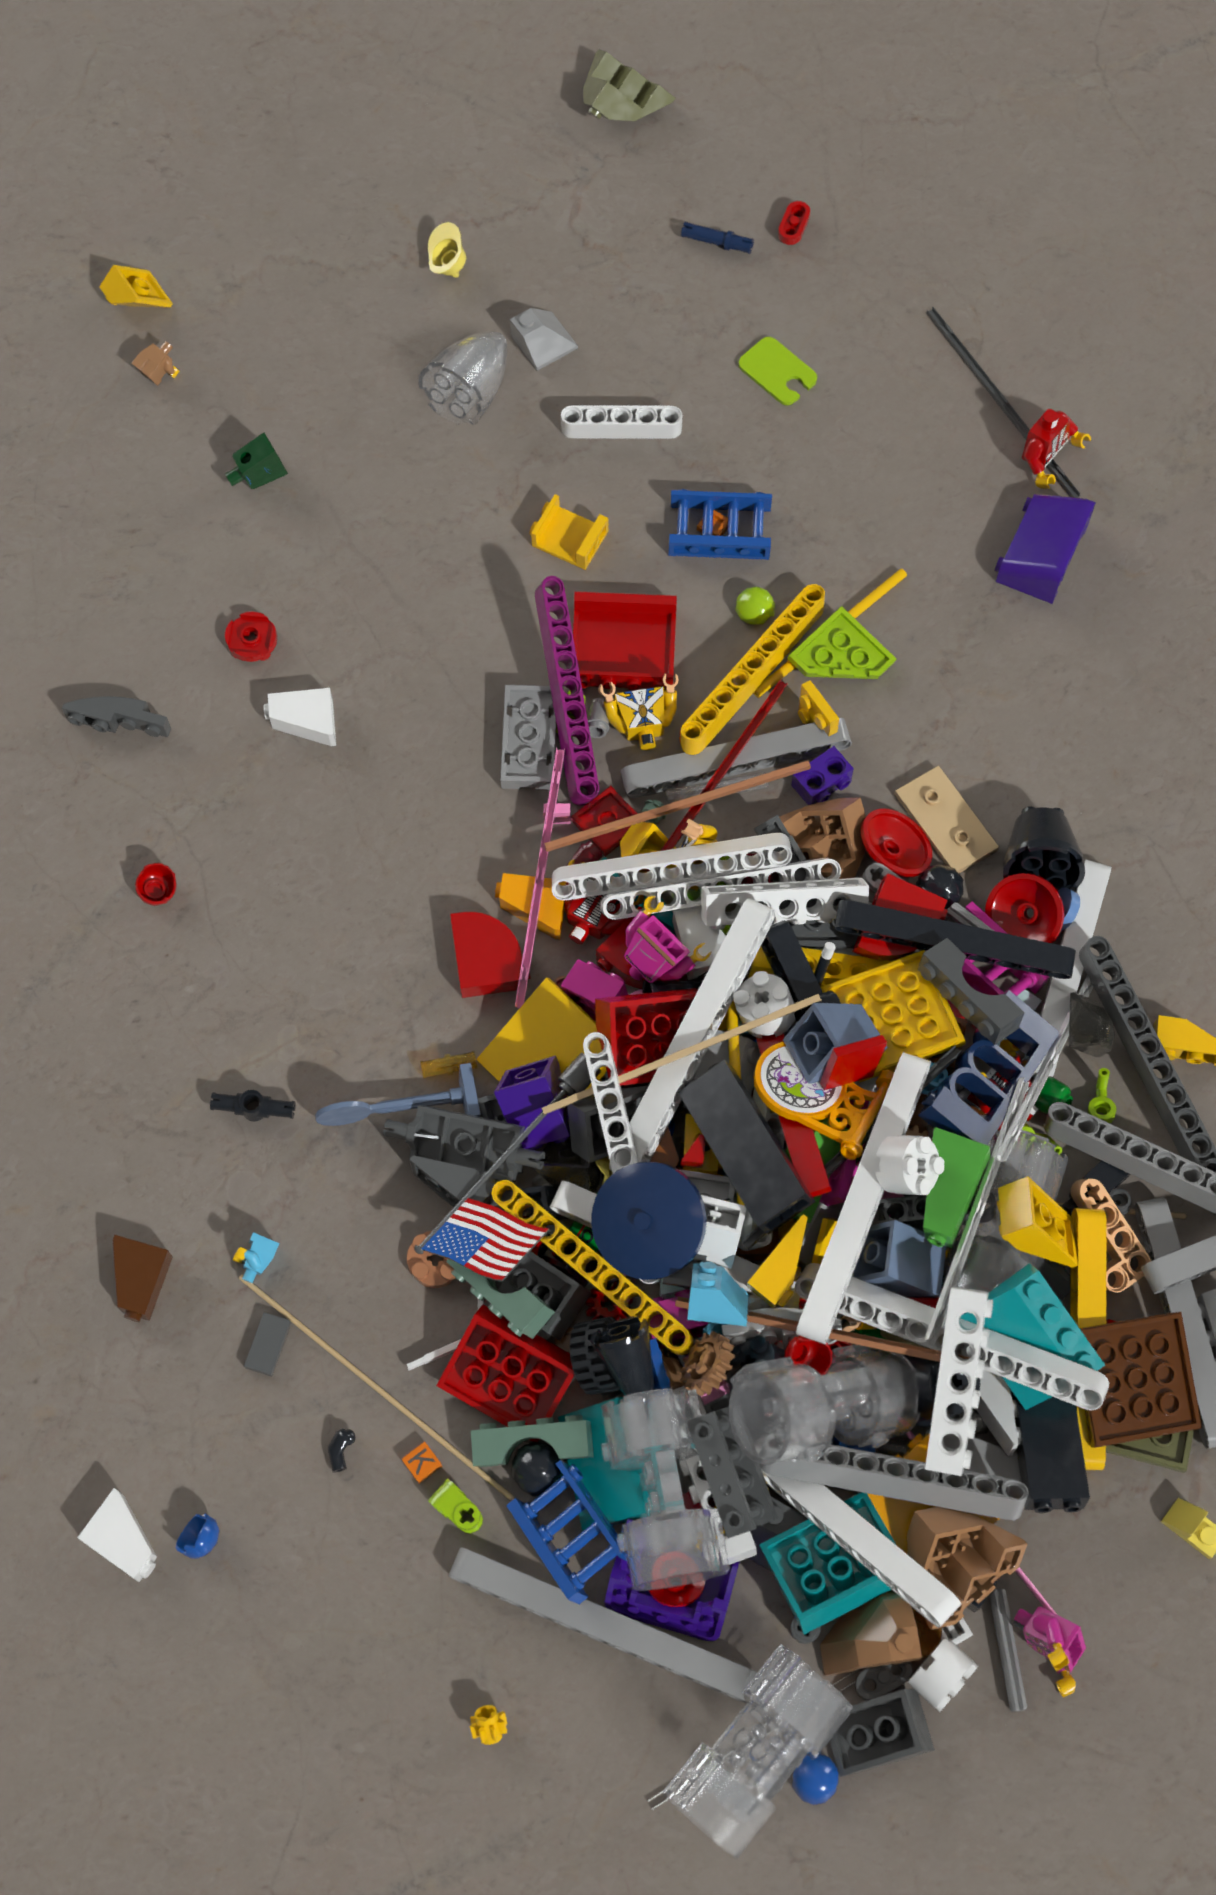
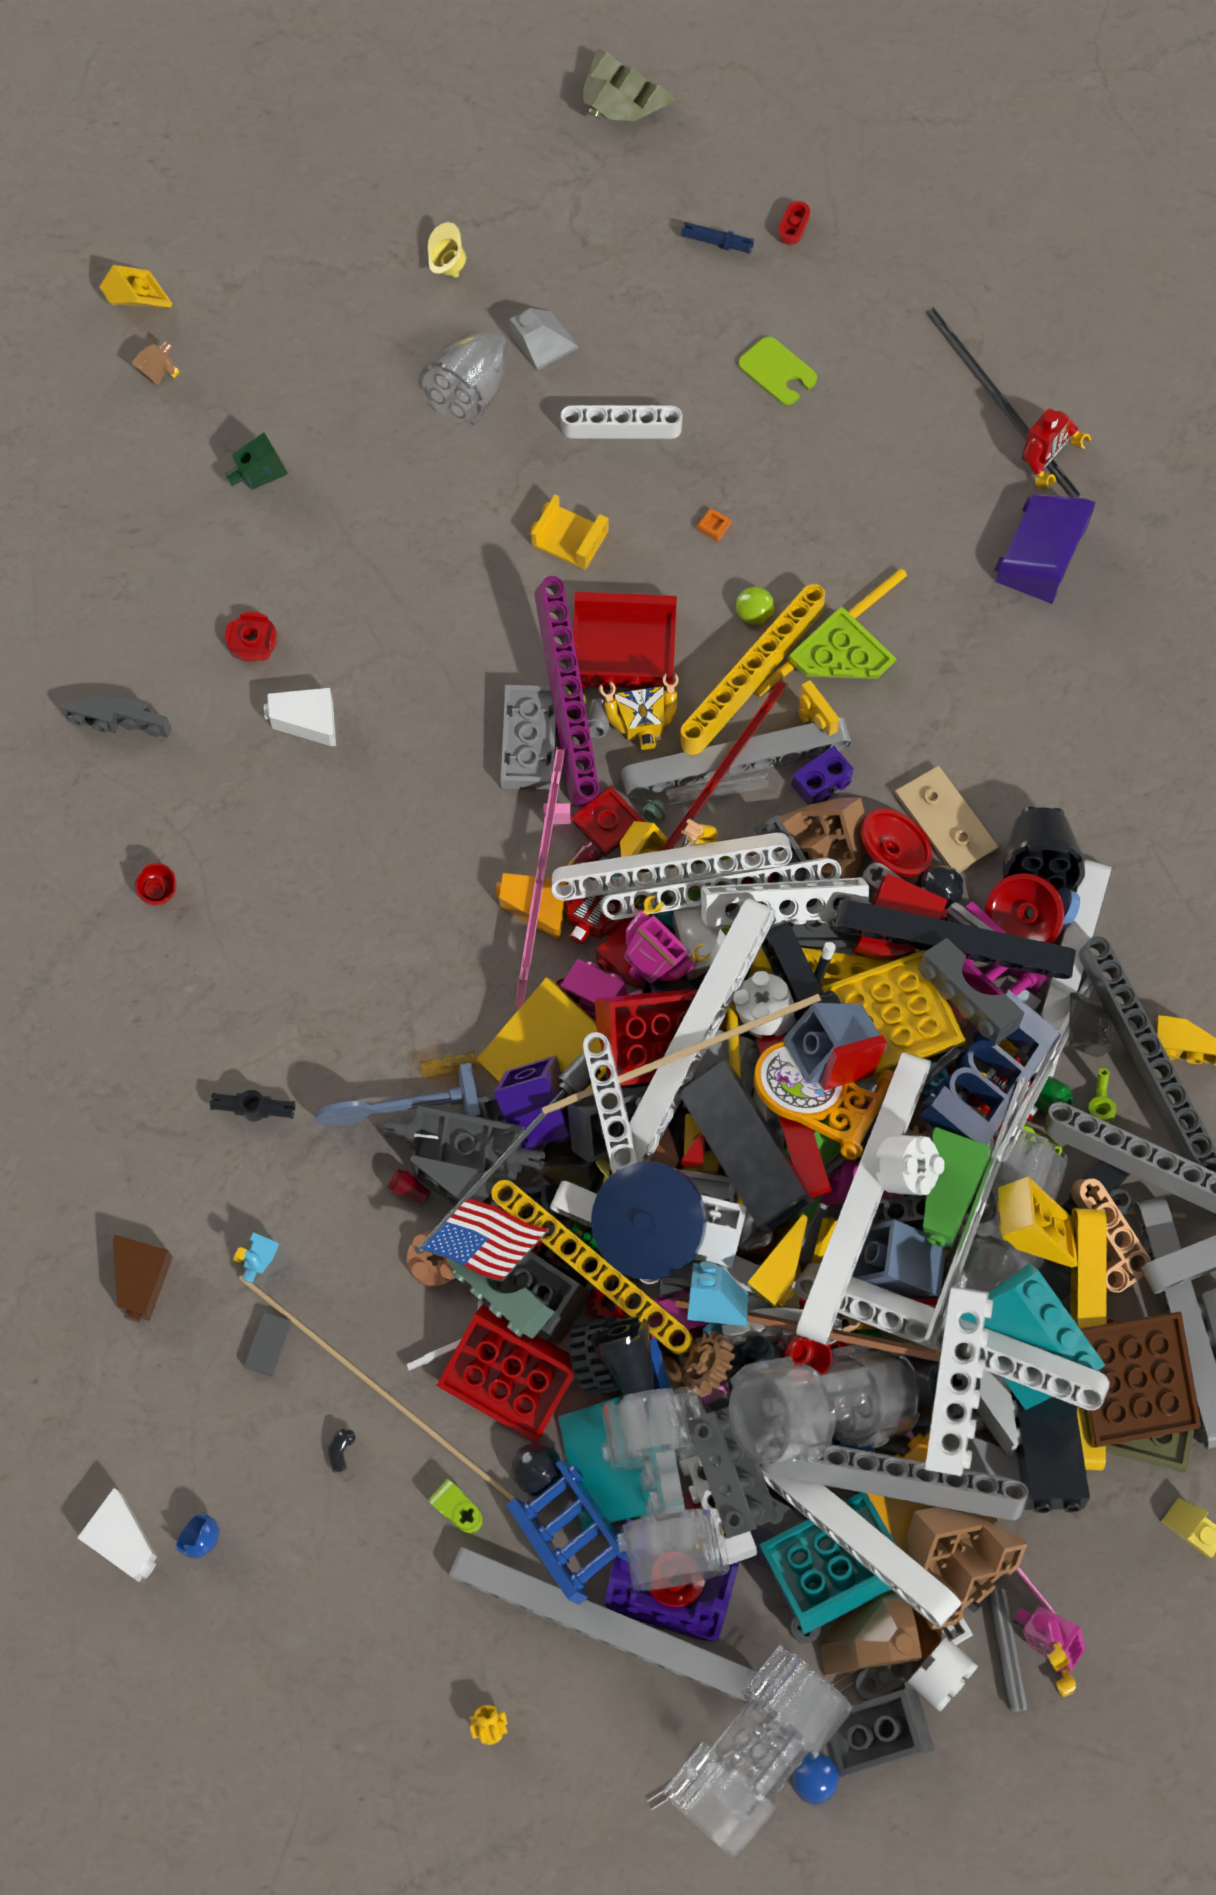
(408, 1187): none -> dark red cone
(421, 1462): orange tile -> none
(485, 954): red brick -> none
(495, 1445): sand green arch -> none
(676, 806): nougat piece -> none
(720, 546): blue fence -> none

